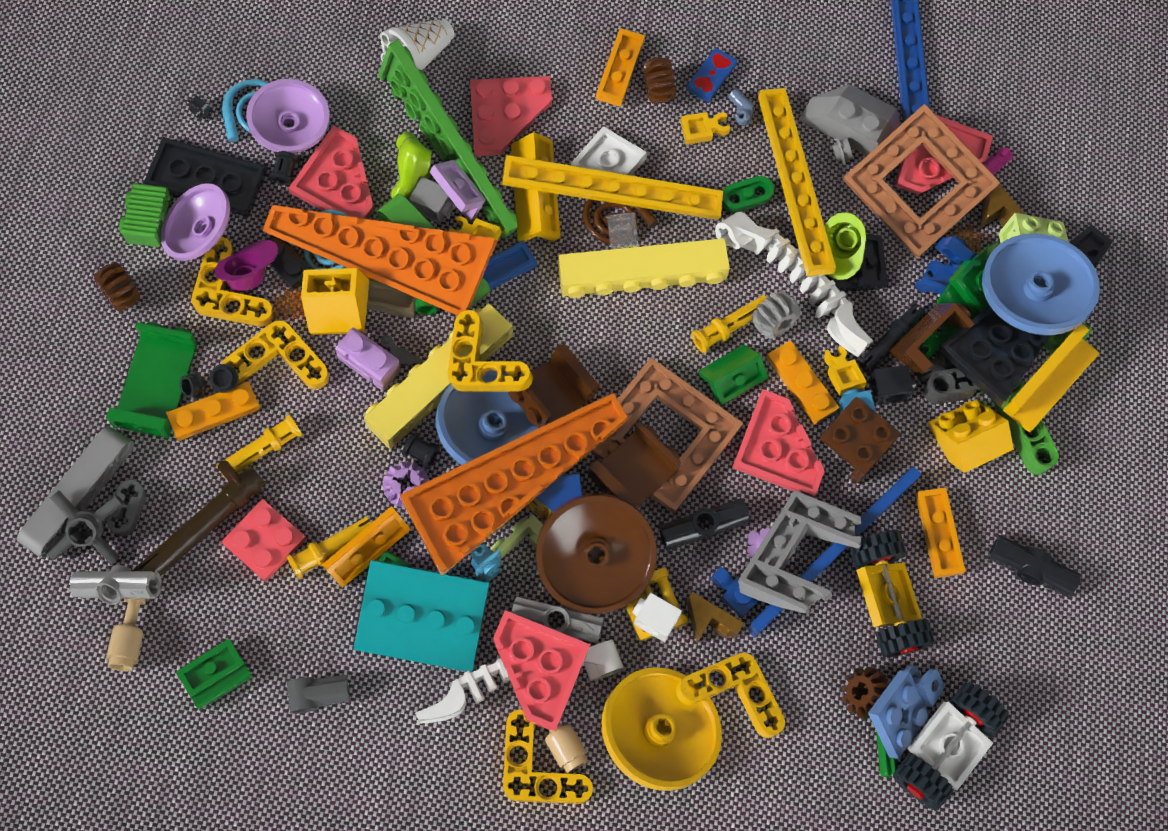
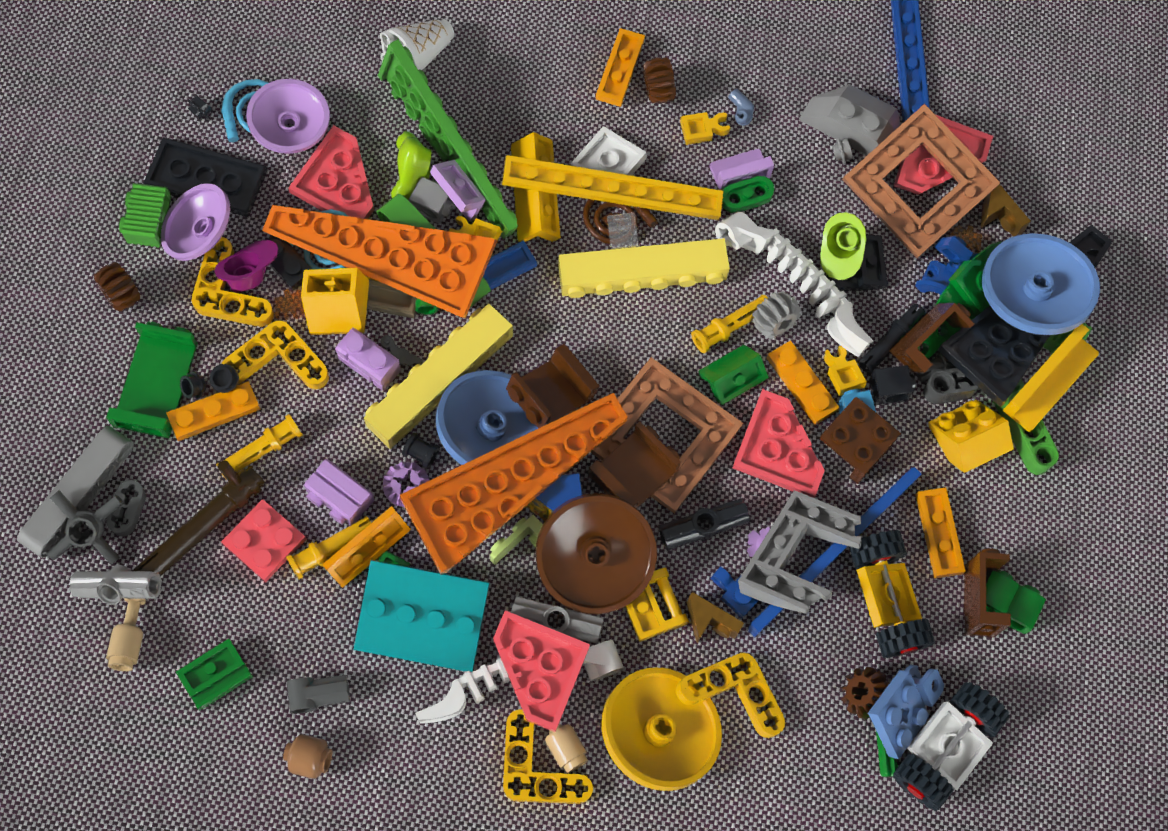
(284, 168): black bush -> none
(308, 756): none -> medium nougat head
(338, 492): none -> lavender brick
(477, 369): yellow beam -> none
(485, 562): medium azure hinge -> none
(505, 110): coral plate -> none
(656, 616): white brick -> none
(712, 75): blue tile -> none
(740, 168): none -> lavender panel
(796, 183): yellow plate -> none
(976, 619): none -> reddish brown panel
(995, 163): dark pink axle -> none
(1007, 596): none -> green brick
(1027, 224): yellowish green bracket -> none
(1034, 566): black piece -> none

